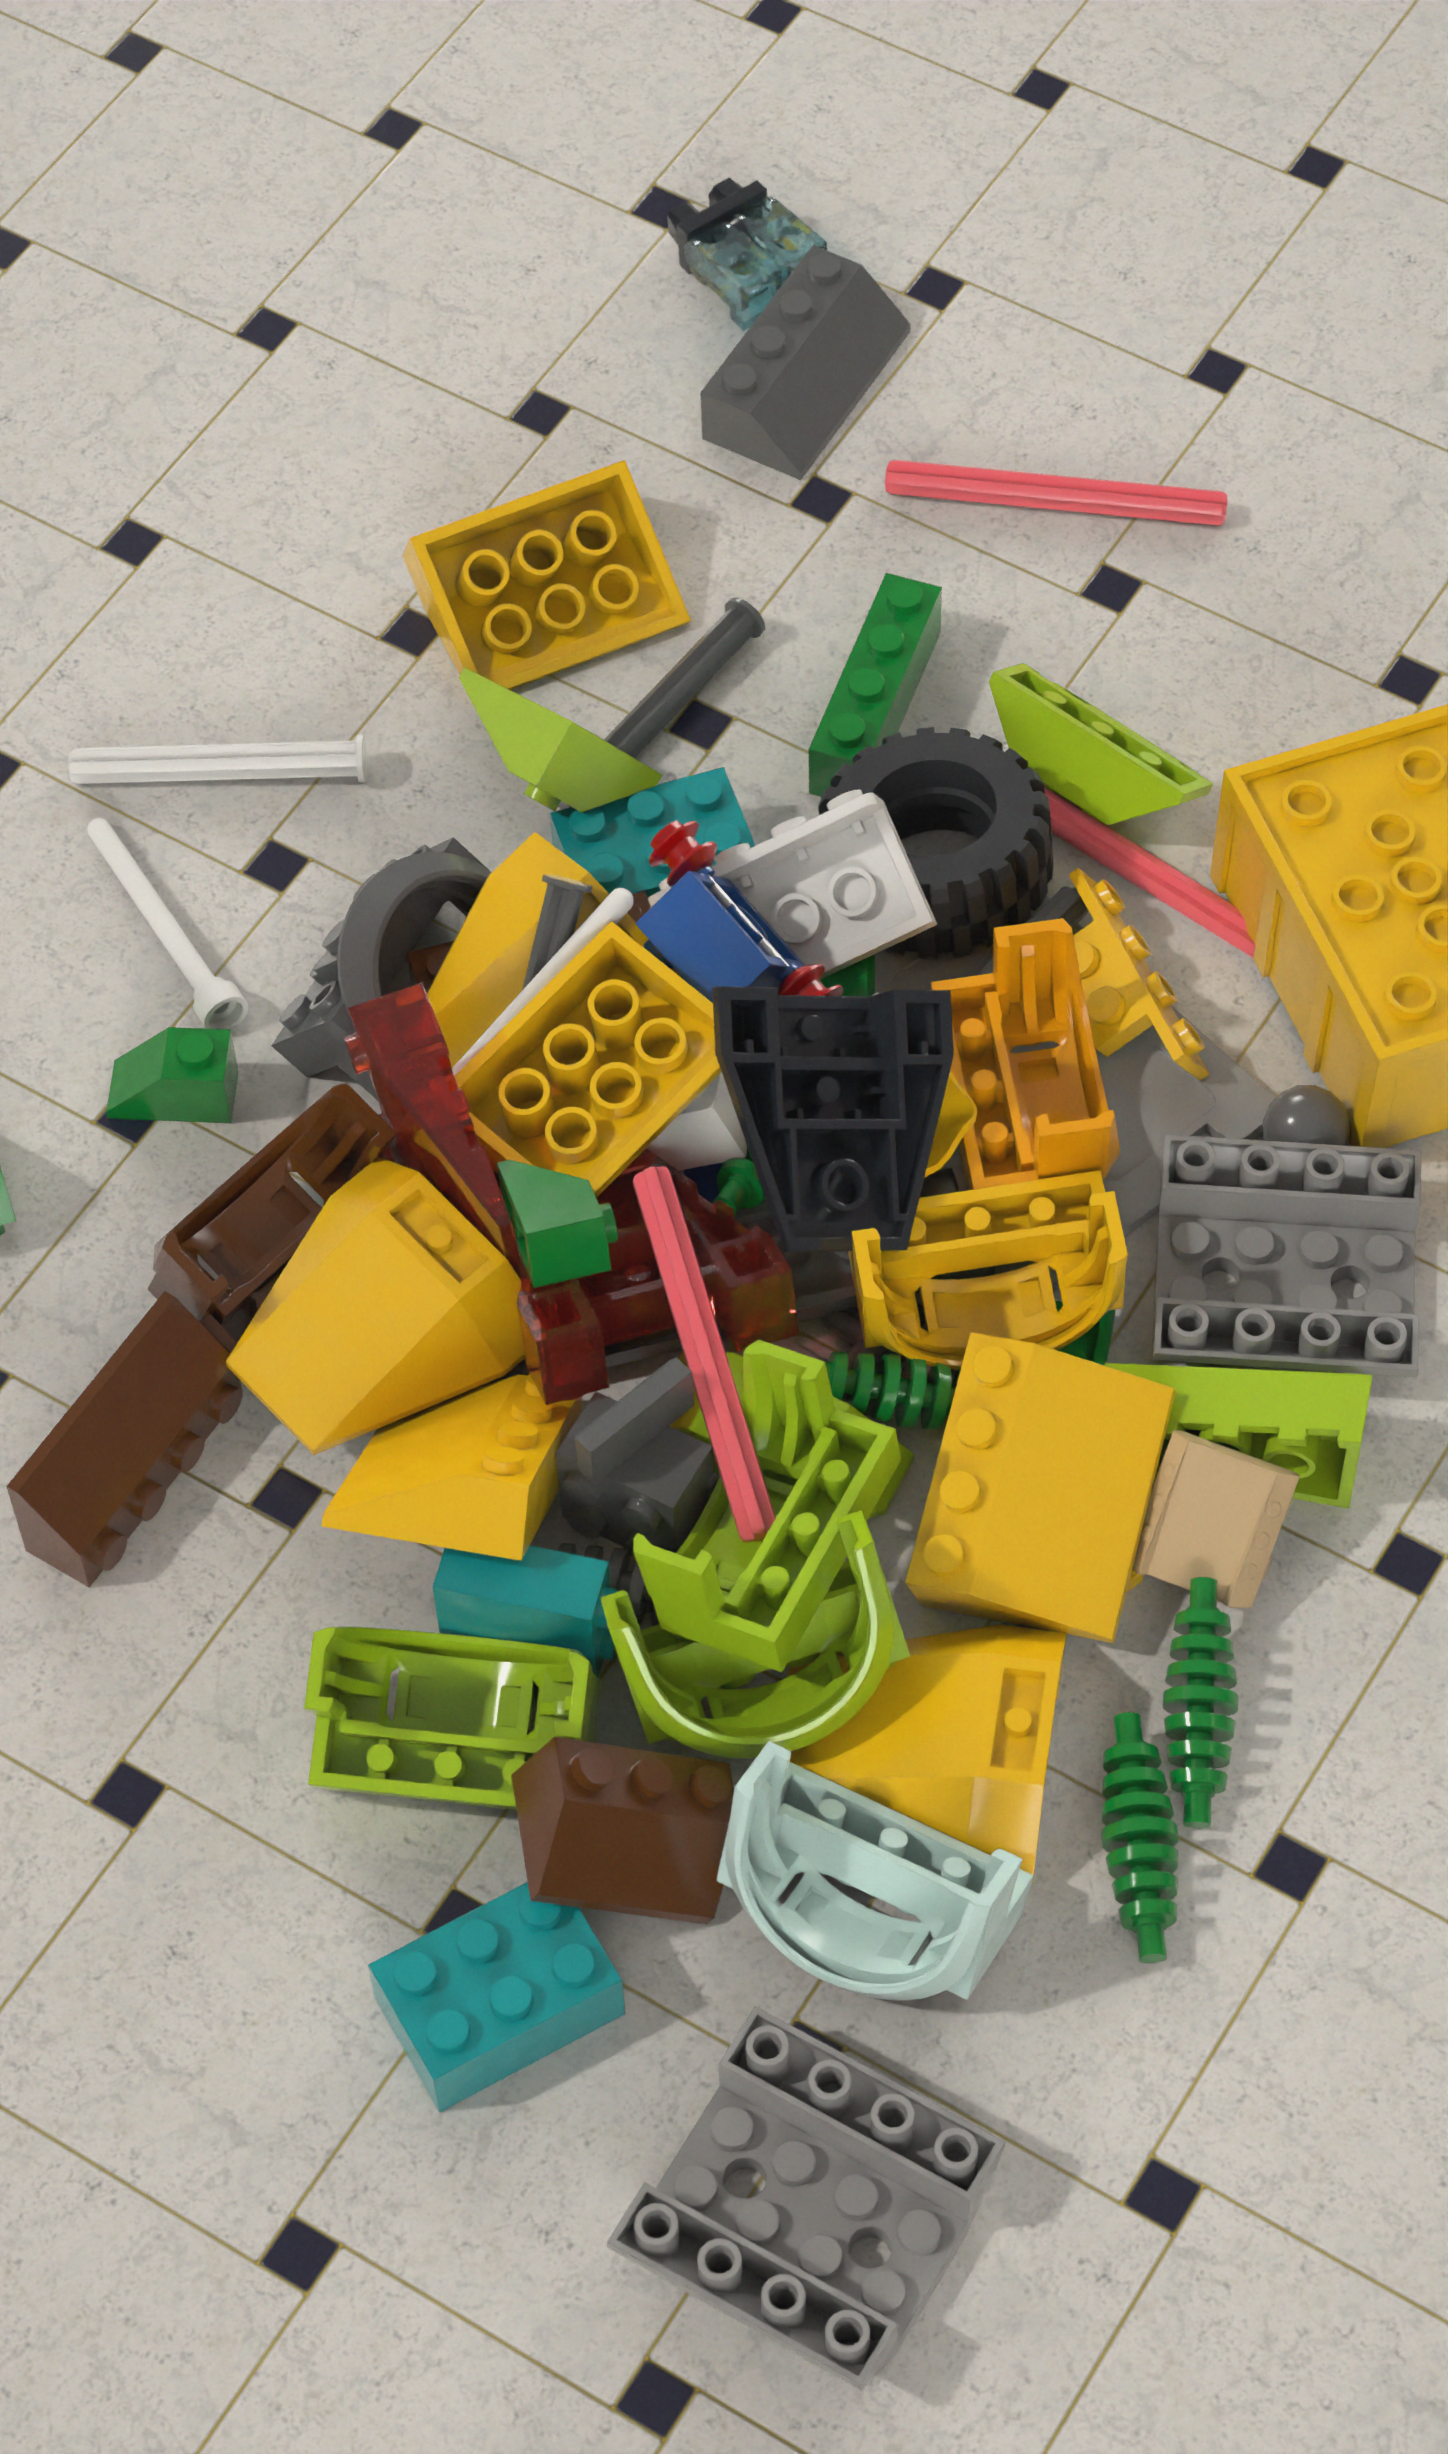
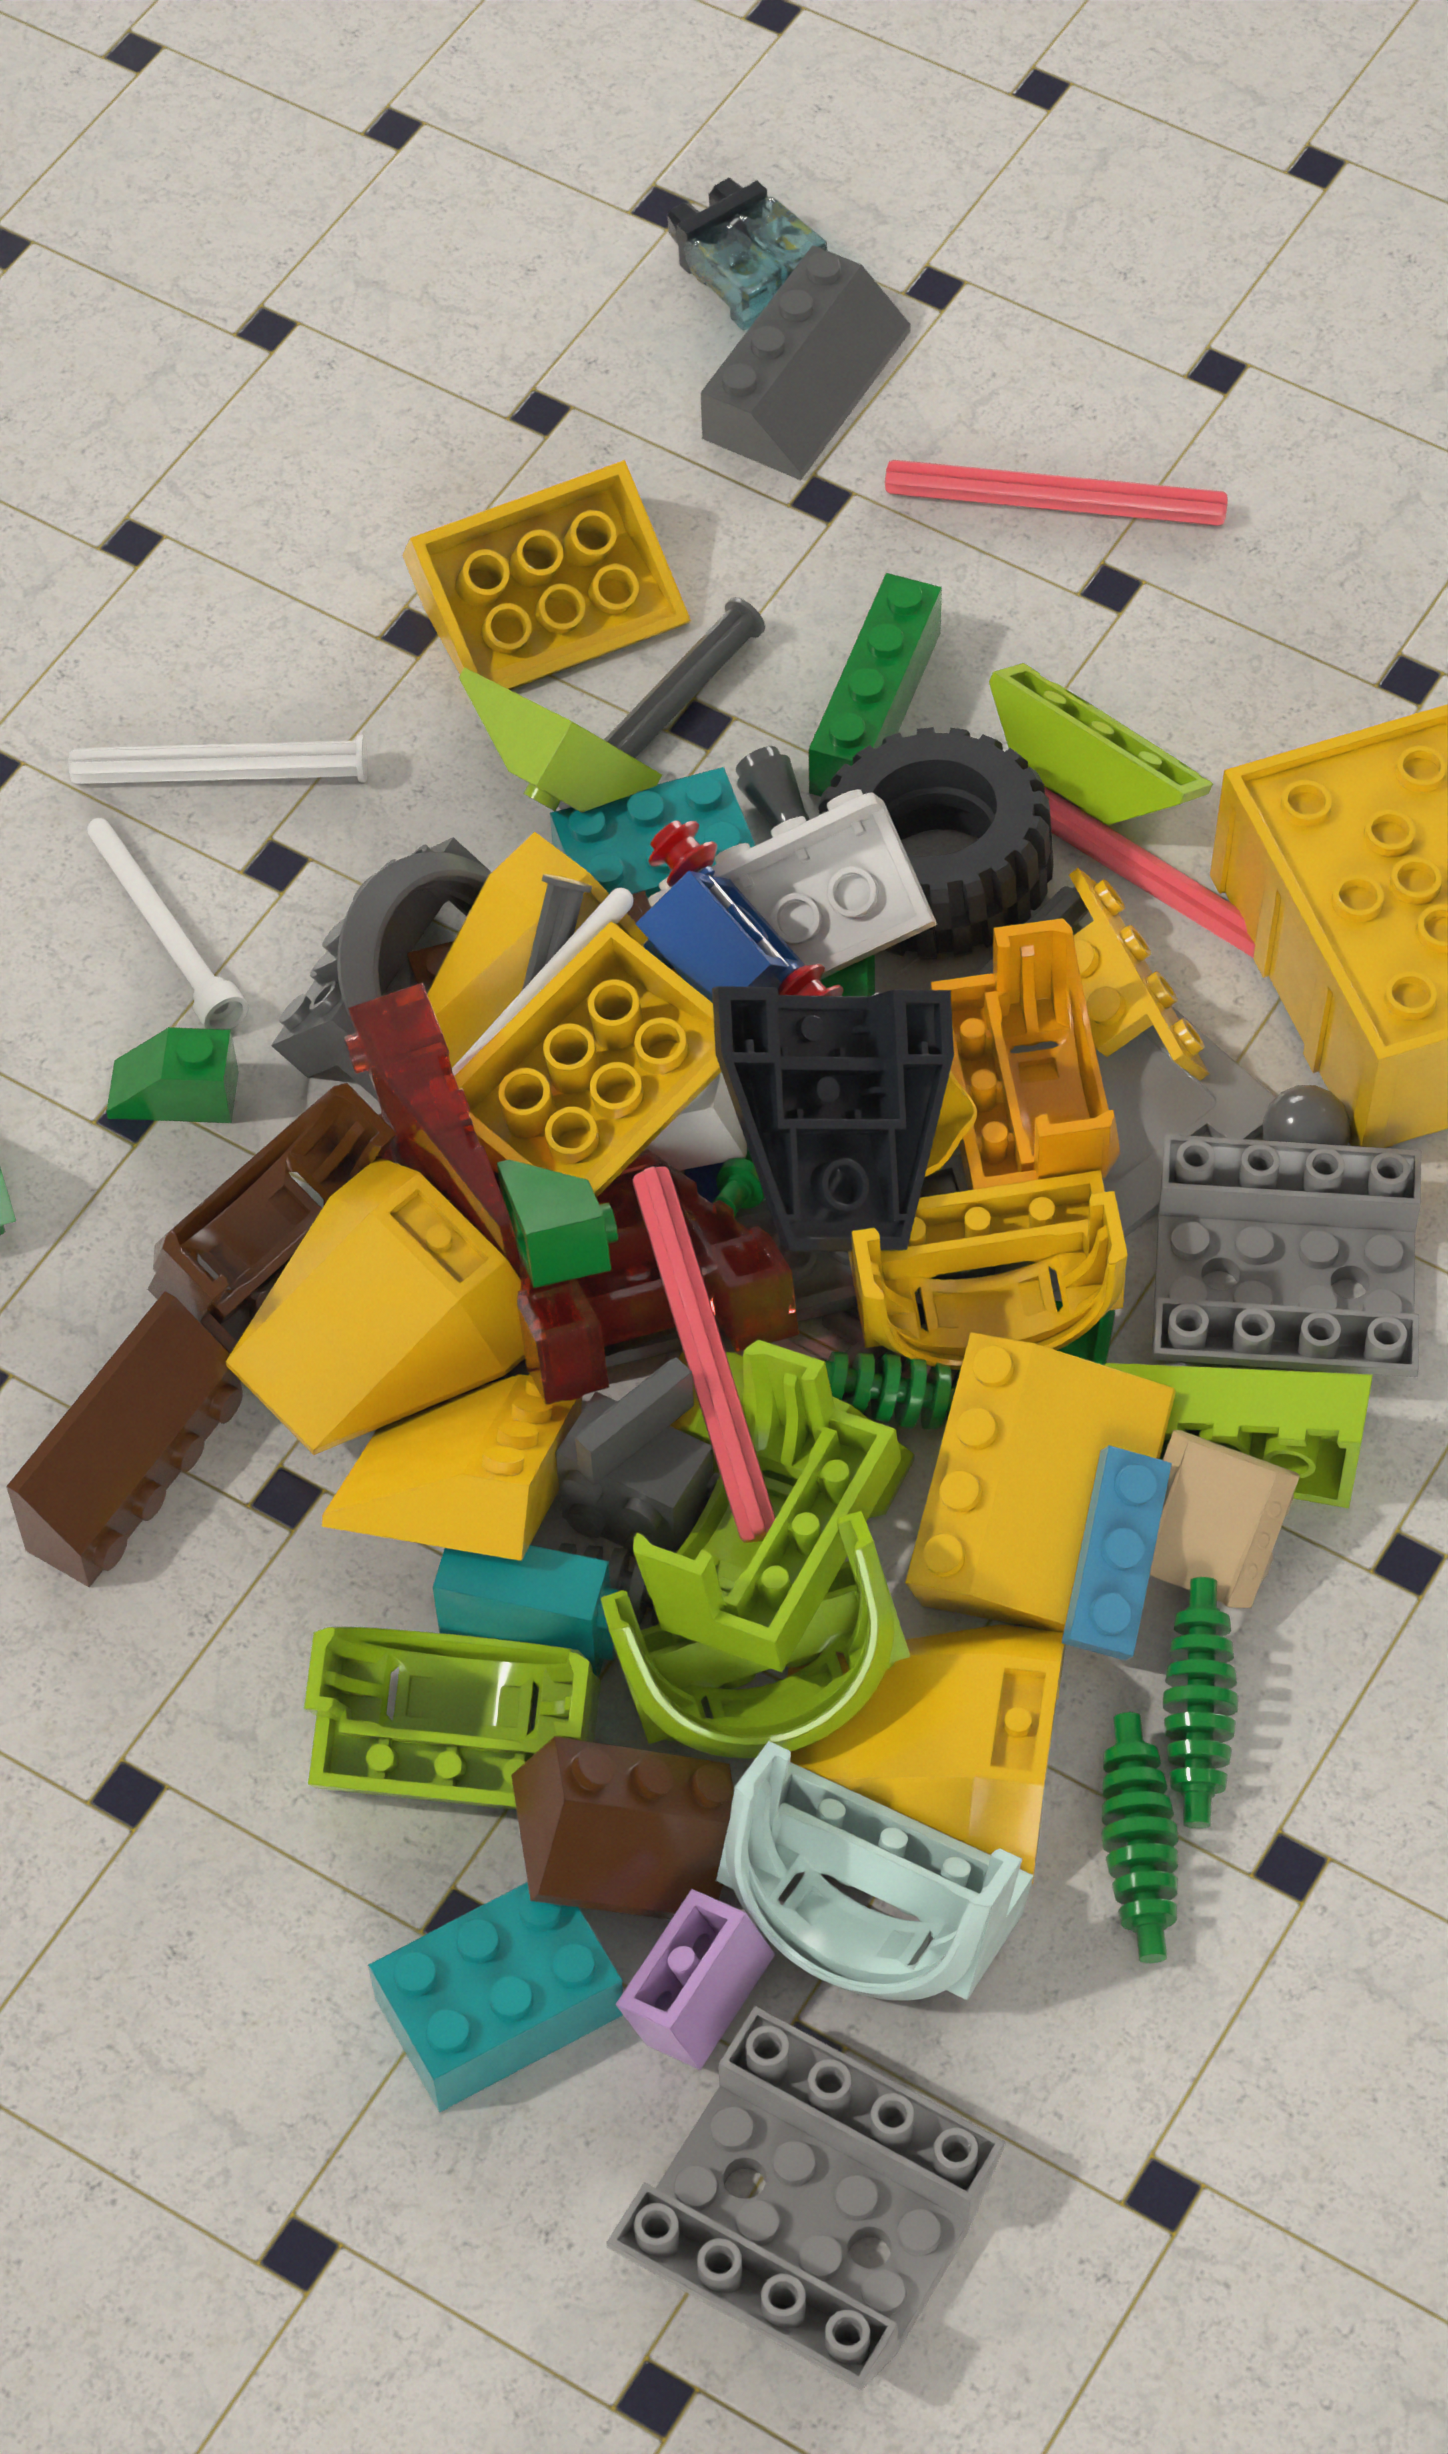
(695, 1979): none -> lavender brick
(770, 785): none -> dark grey cone
(1116, 1553): none -> dark azure plate

